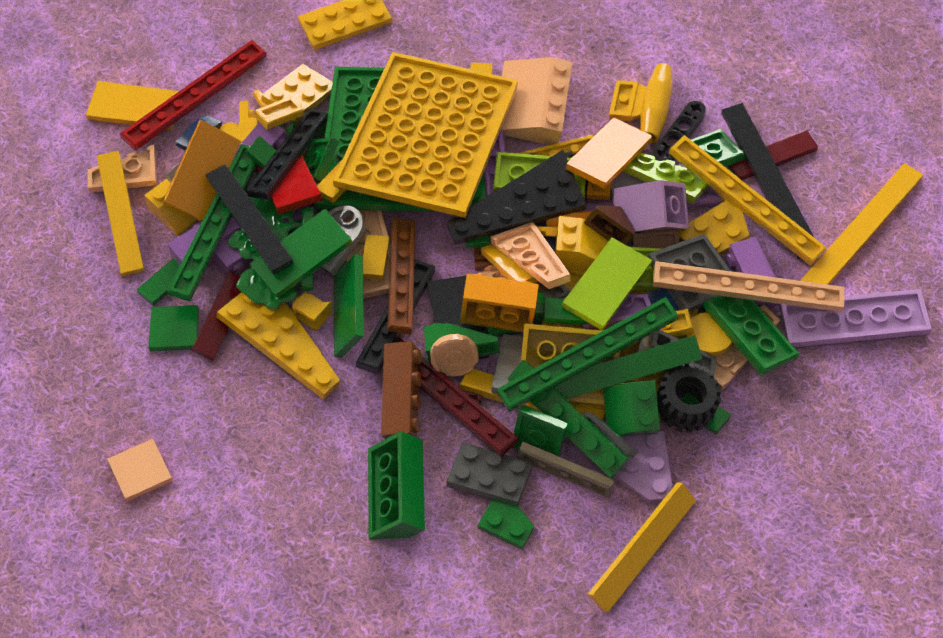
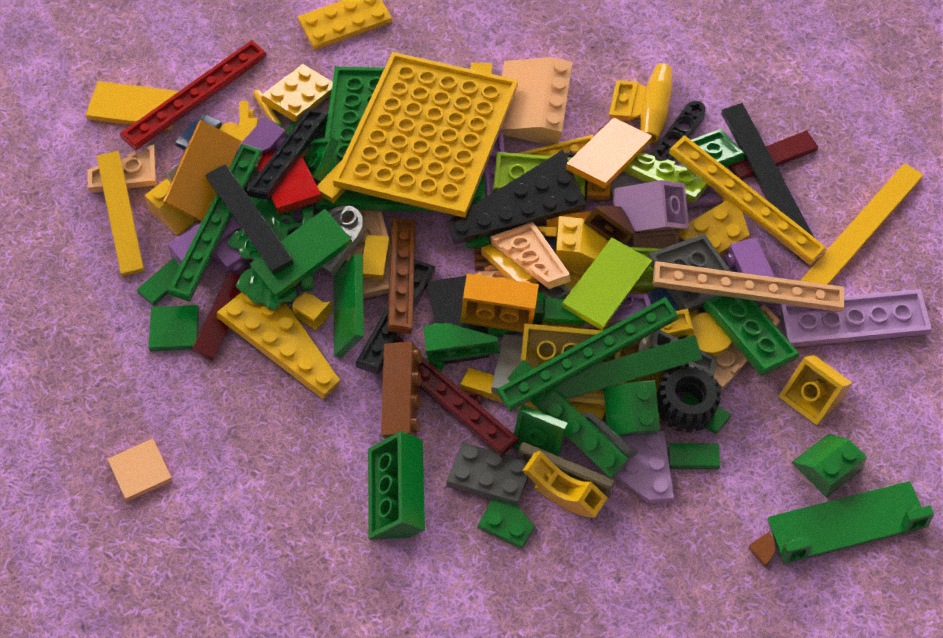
(260, 152): green tile -> none
(279, 112): yellow tile -> none
(454, 355): light nougat tile -> none
(574, 495): none -> yellow arch
(642, 547): yellow tile -> none
(694, 456): none -> green tile
(763, 549): none -> dark orange tile
(815, 389): none -> yellow slope
(830, 463): none -> green slope
(848, 522): none -> green bracket

